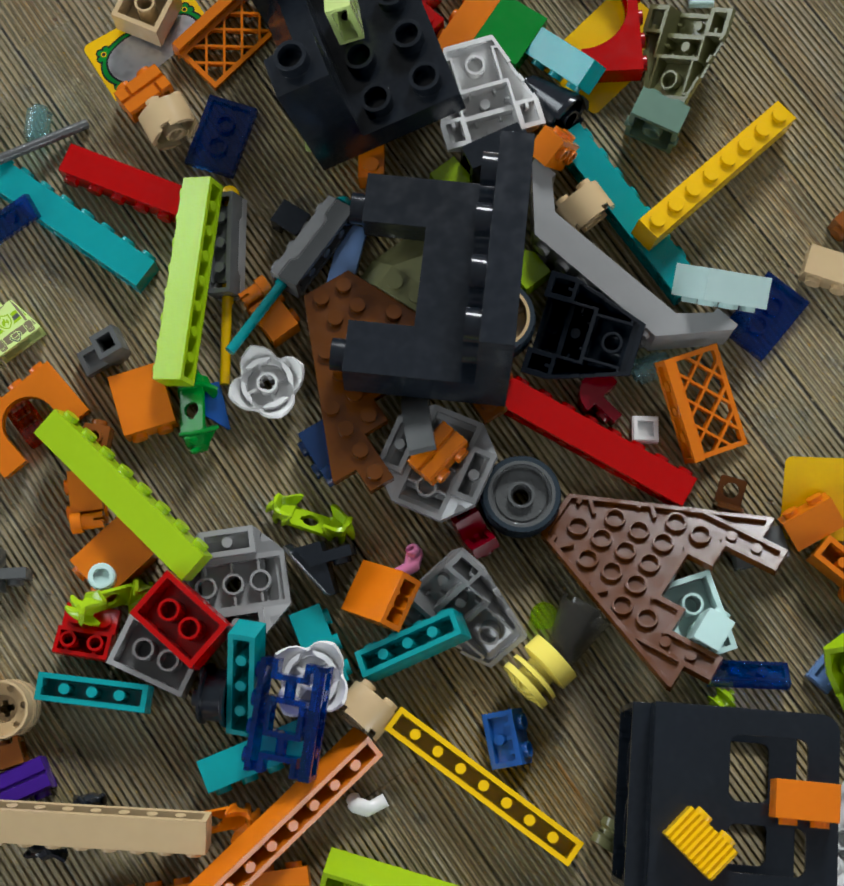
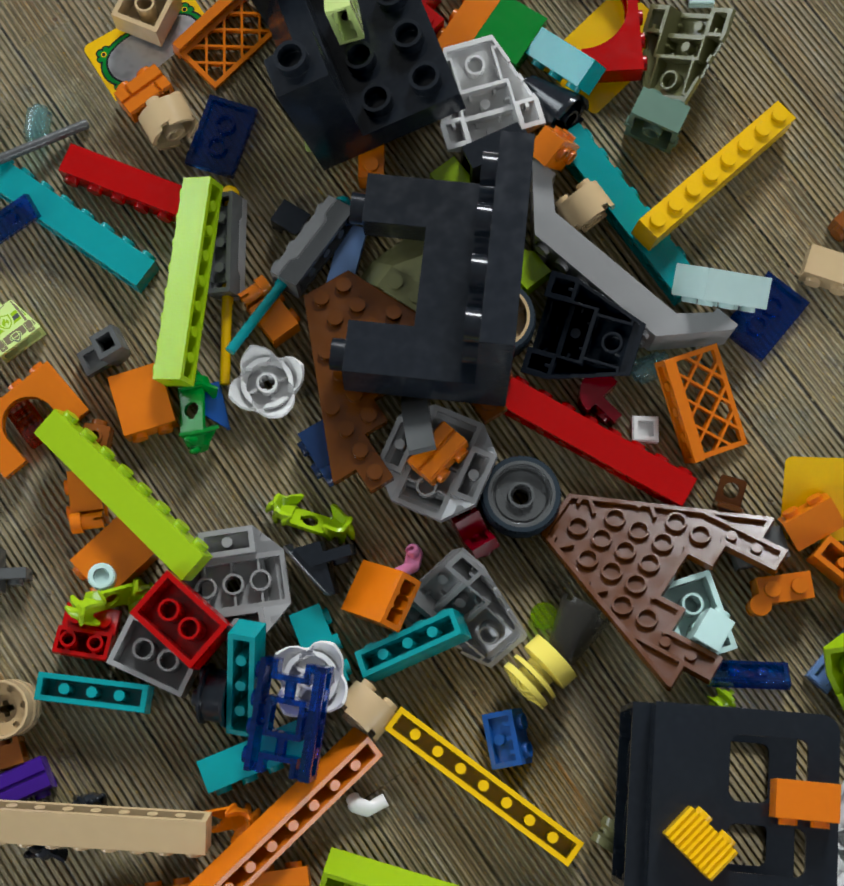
(779, 590): none -> orange hinge

